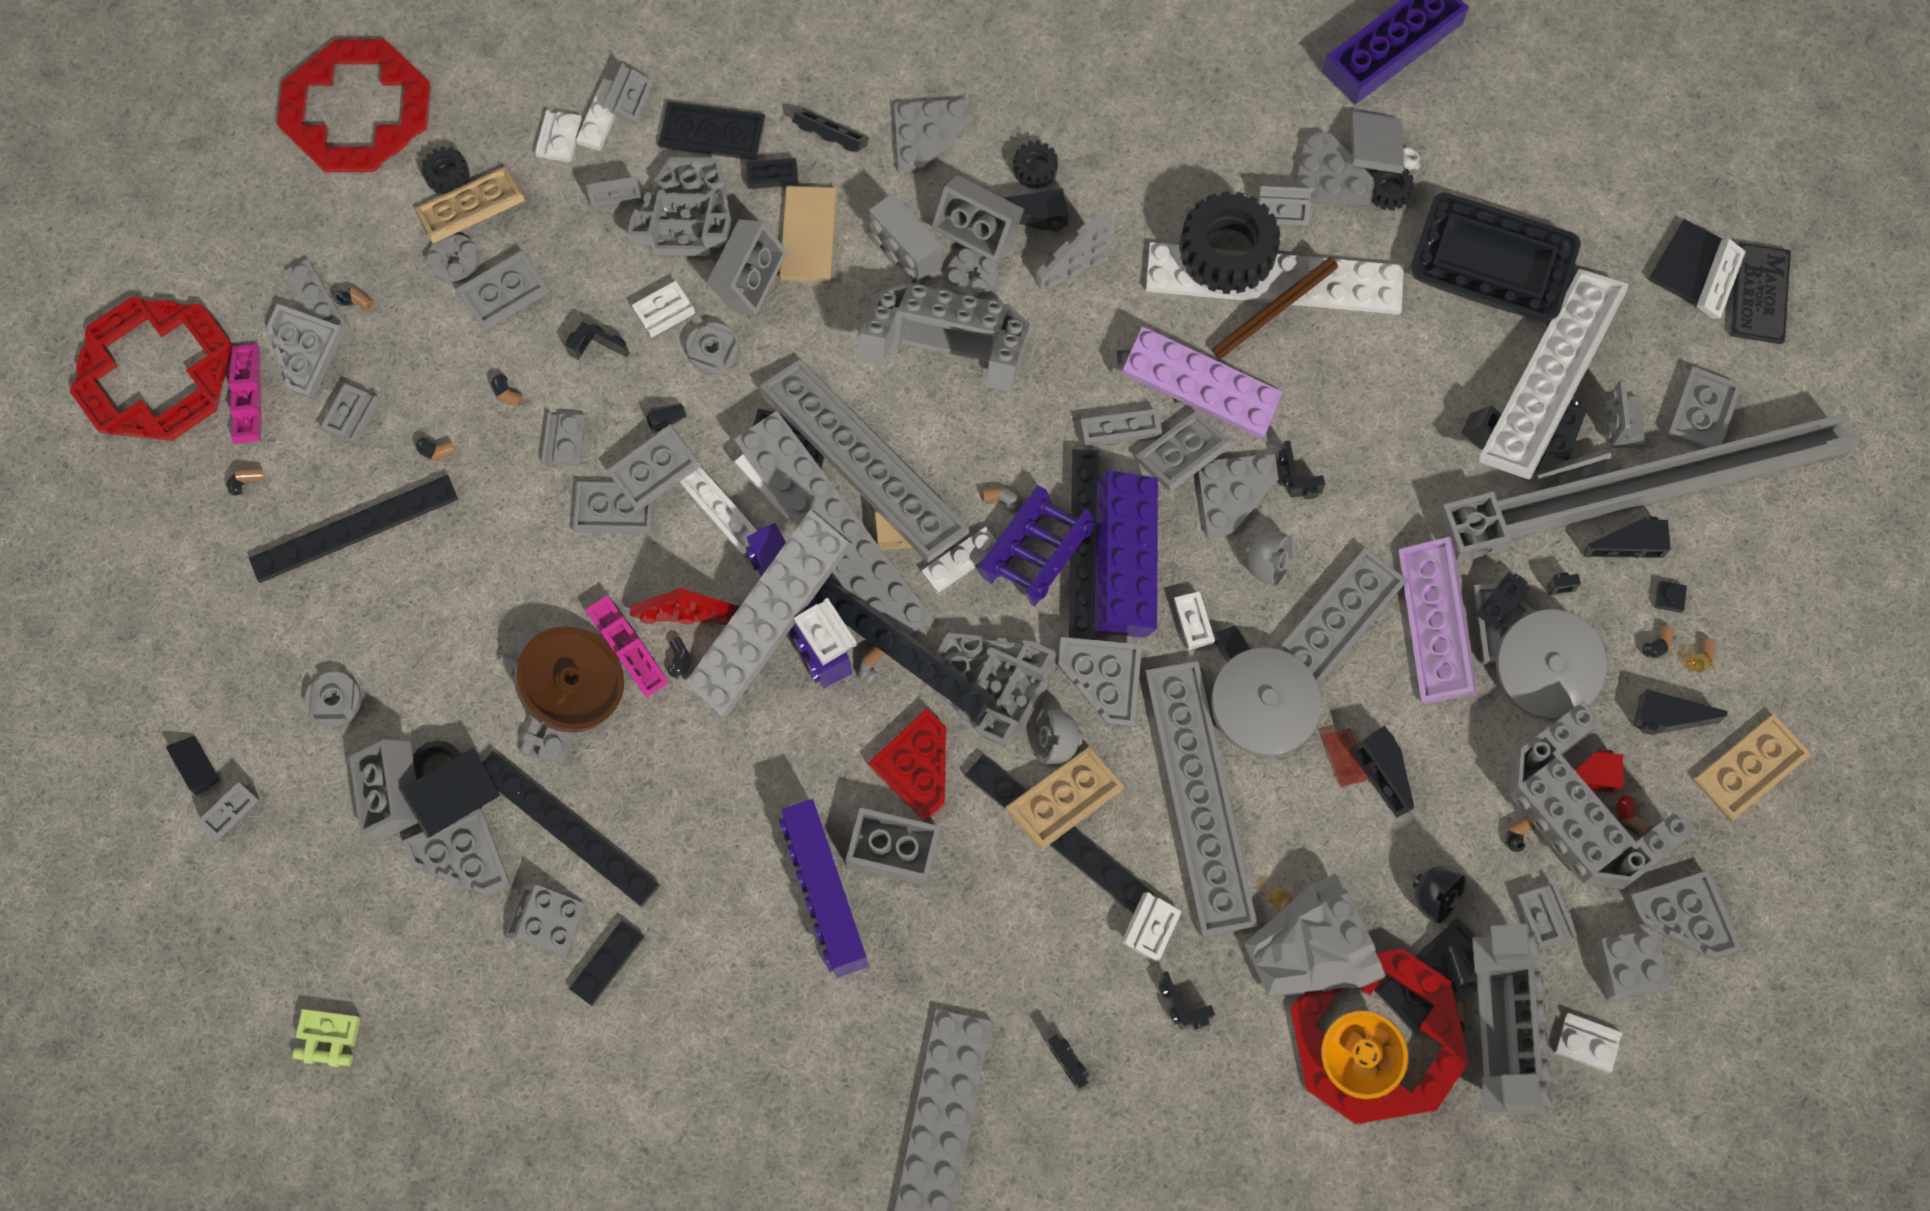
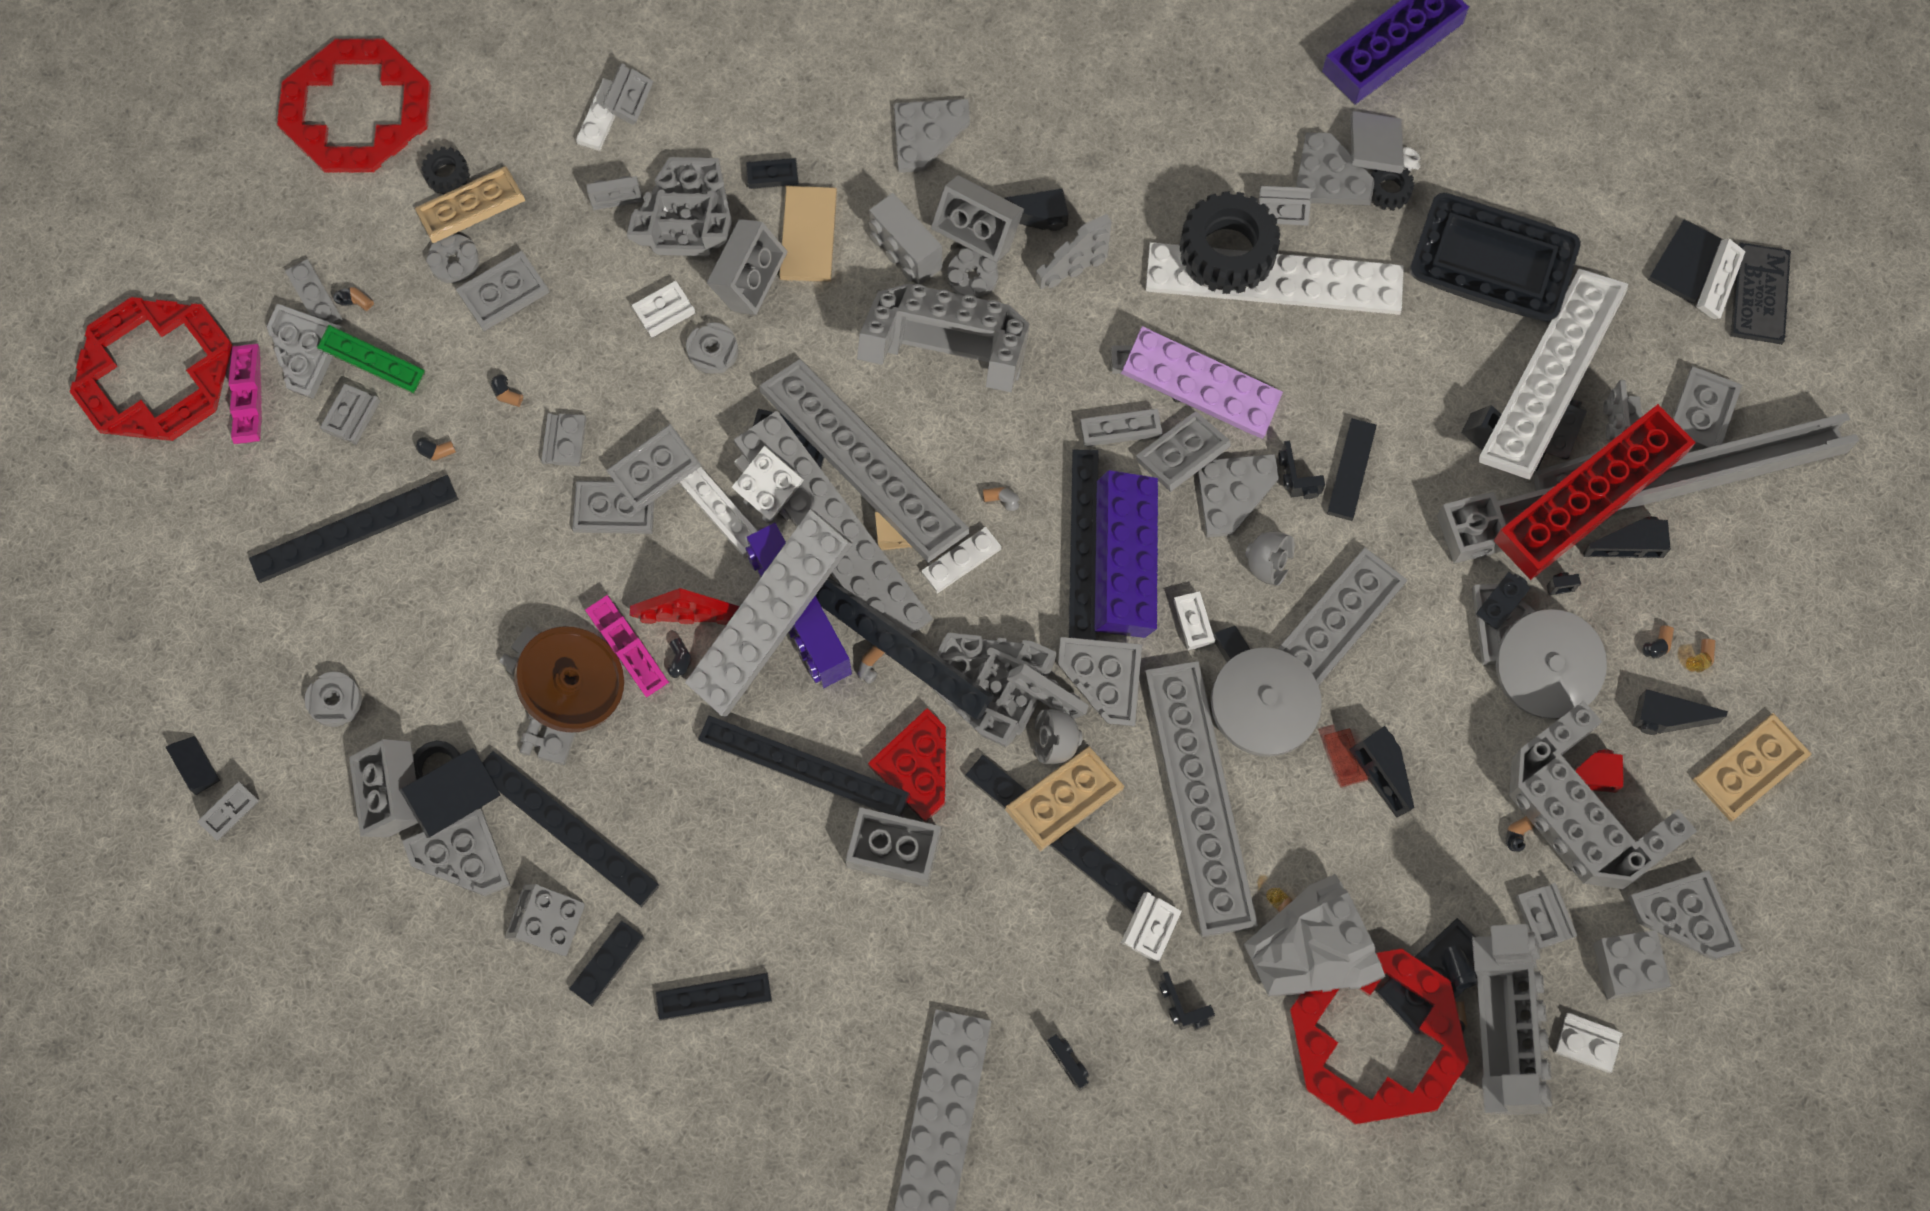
(240, 477): arm -> none
(326, 1028): yellowish green plate -> none
(371, 359): none -> green tile
(558, 136): white plate -> none
(585, 333): black bracket -> none
(664, 415): black cone -> none
(712, 130): black tile -> none
(713, 996): none -> black tile
(767, 484): none -> white plate
(803, 767): none -> black plate
(822, 881): dark purple brick -> none
(825, 631): white plate -> none
(830, 130): black plate -> none
(1024, 525): dark purple fence -> none
(1032, 177): black tyre -> none
(1047, 691): none -> light grey plate
(1275, 308): reddish brown axle -> none
(1351, 469): none -> black tile
(1351, 1061): light orange piece -> none
(1437, 621): lavender plate -> none
(1437, 891): black cylinder -> none
(1594, 492): none -> red brick
(1627, 815): arm -> none
(1670, 596): black plate -> none

